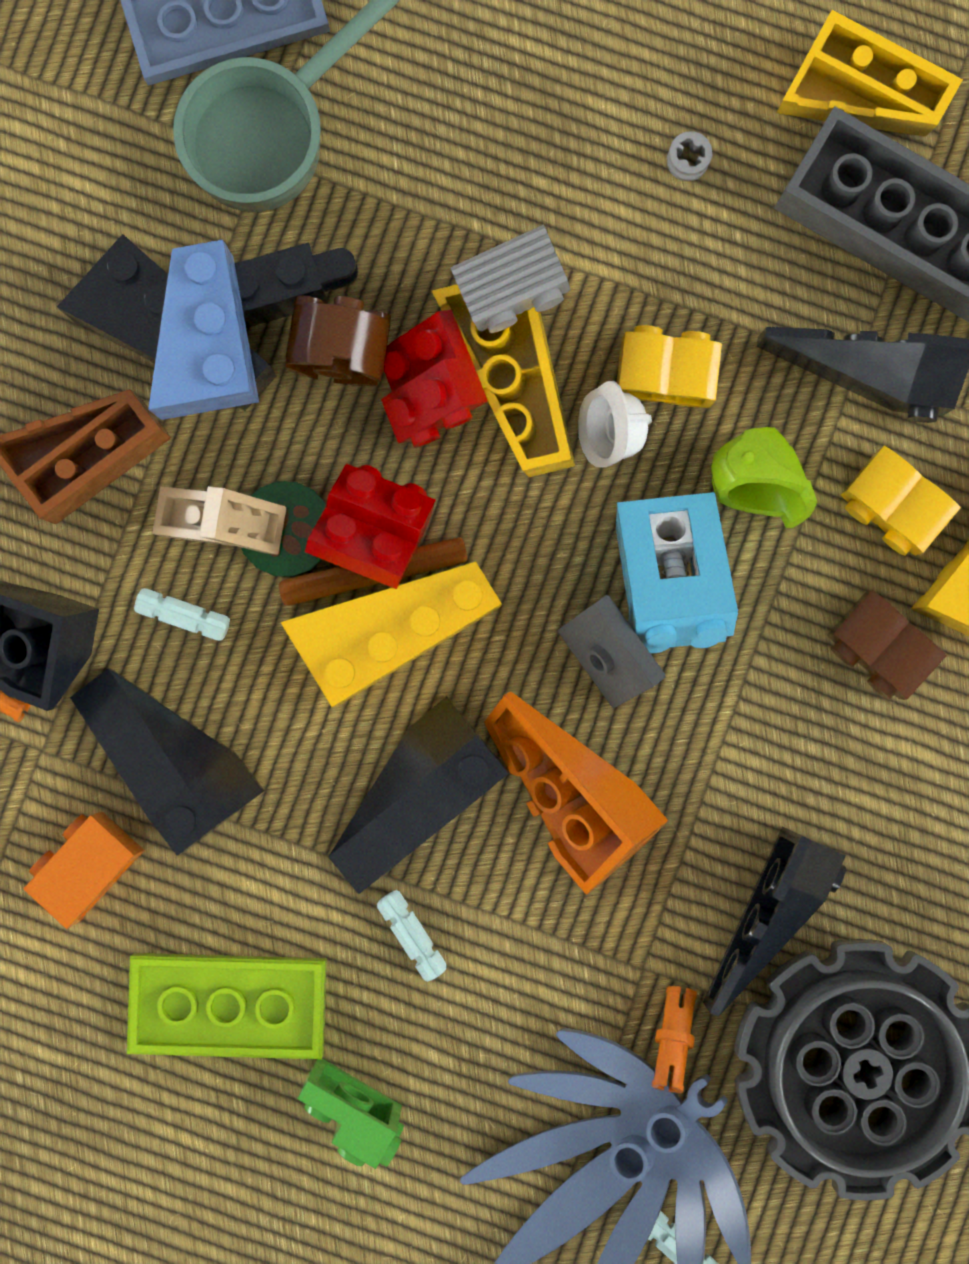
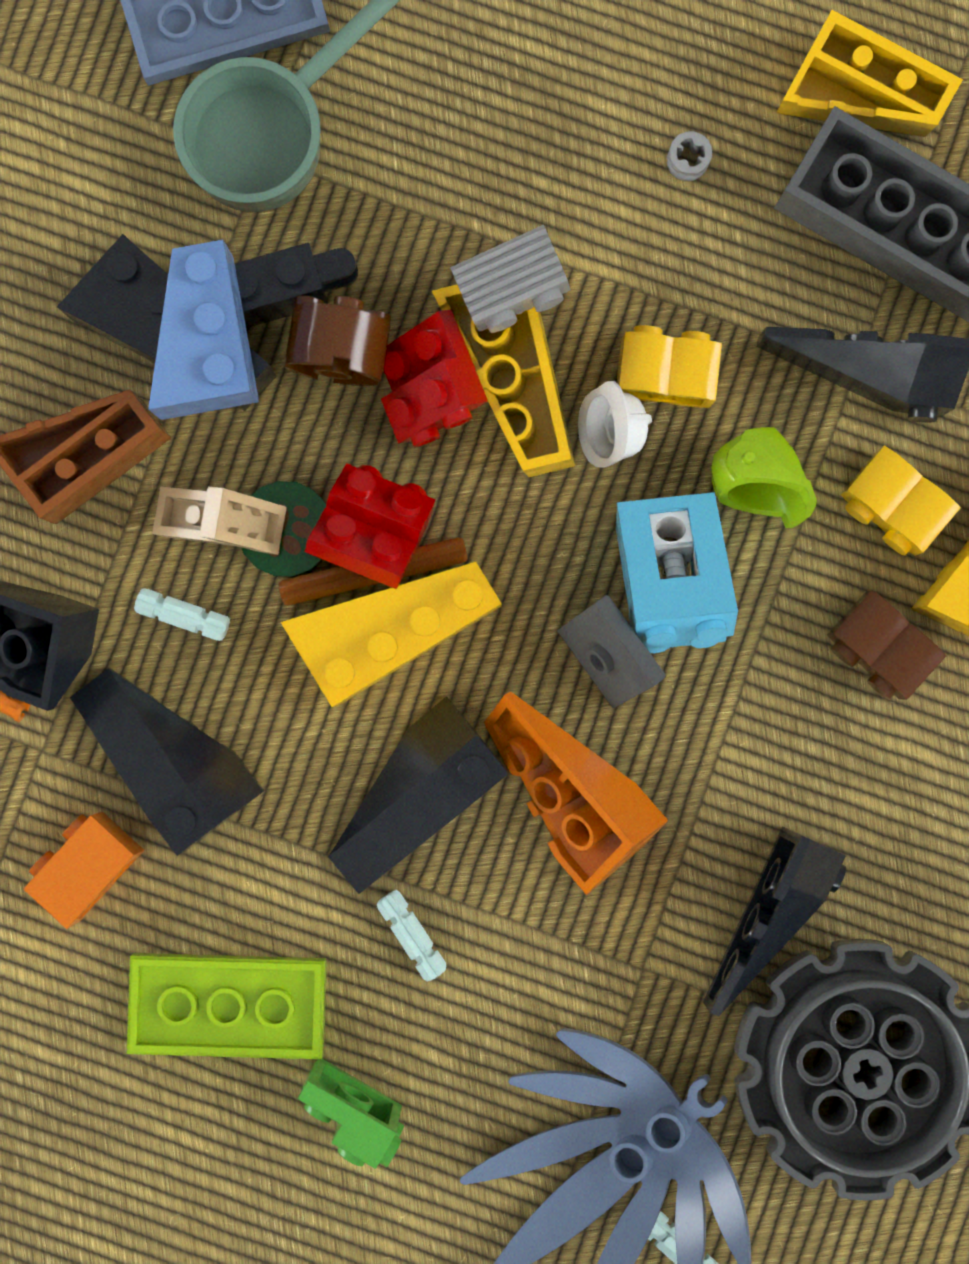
(674, 1039): orange pin -> none

